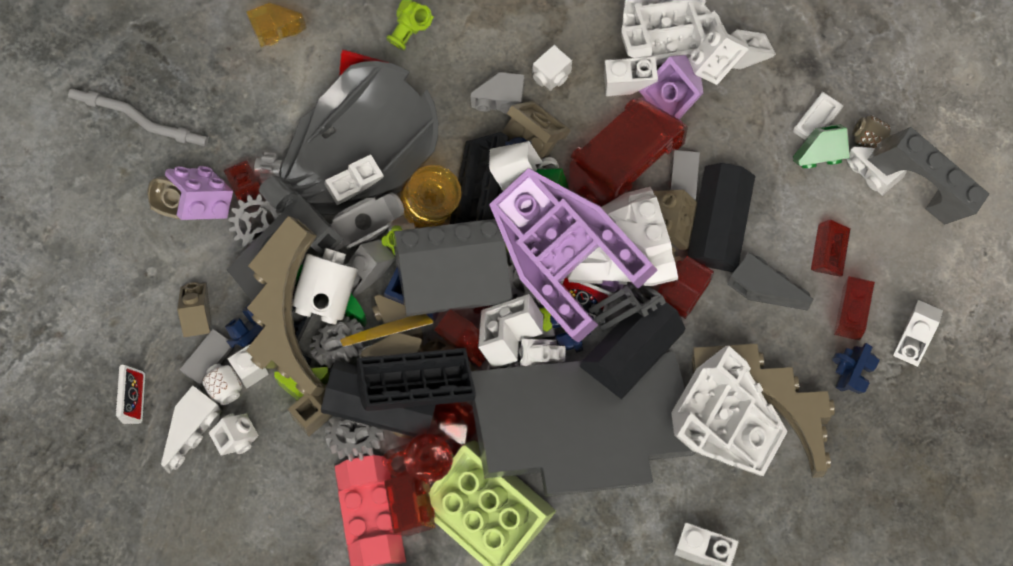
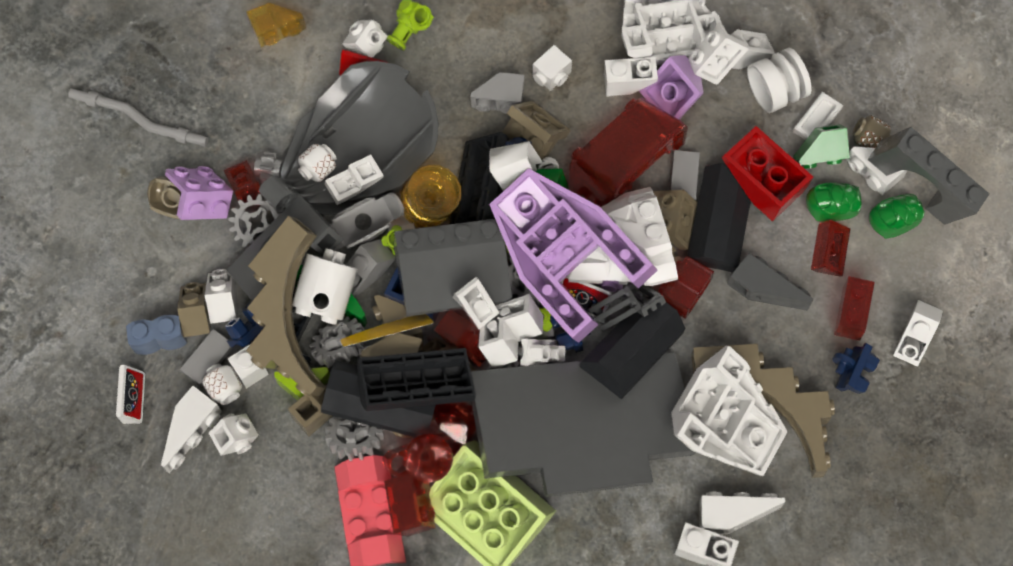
(150, 336): none -> sand blue brick
(221, 296): none -> white slope
(317, 162): none -> white head
(365, 38): none -> white brick
(476, 303): none -> white slope
(729, 513): none -> white slope
(766, 173): none -> red slope
(779, 80): none -> white wheel
(834, 201): none -> green piece
(896, 215): none -> green piece

